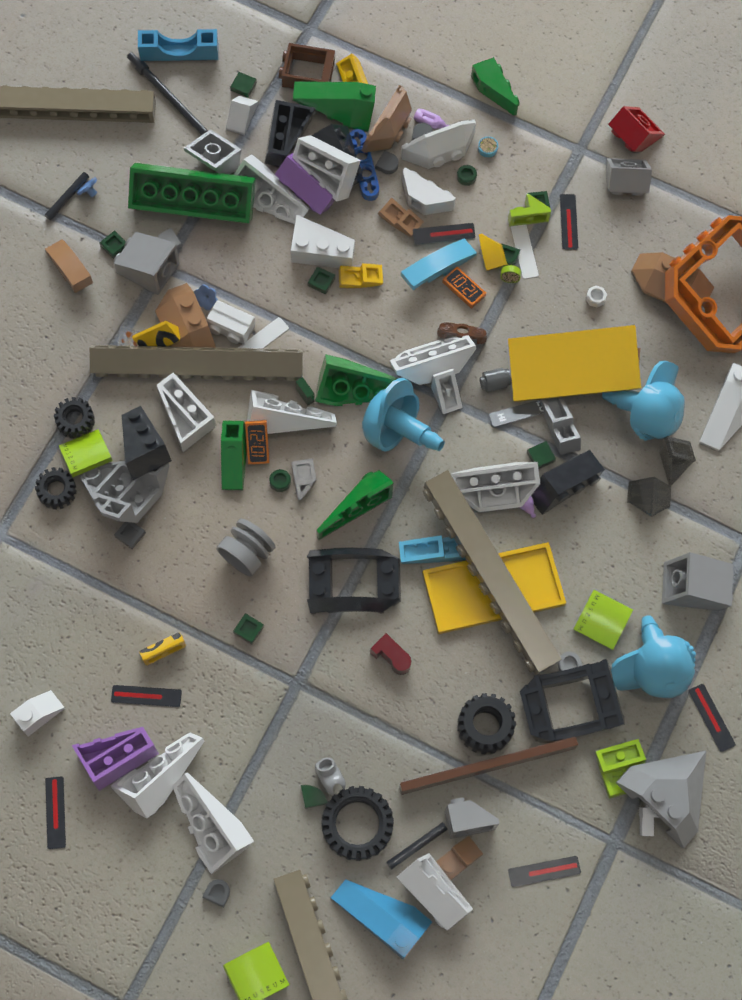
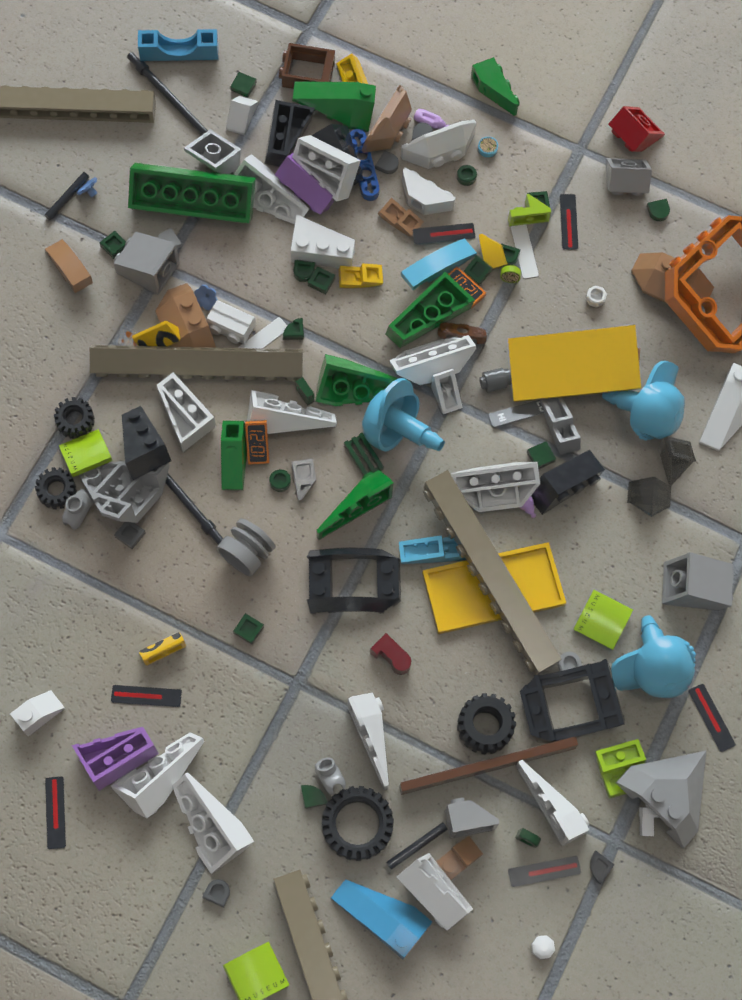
(77, 508): none -> light grey piece
(206, 525): none -> black bar
(294, 330): none -> dark green tile
(303, 270): none -> dark green tile
(355, 441): none -> dark green tile
(368, 720): none -> white wedge
(436, 305): none -> green wedge
(478, 269): none -> dark green tile
(528, 837): none -> dark green tile
(543, 947): none -> white tile
(560, 813): none -> white wedge
(600, 866): none -> black tile
(658, 210): none -> dark green tile

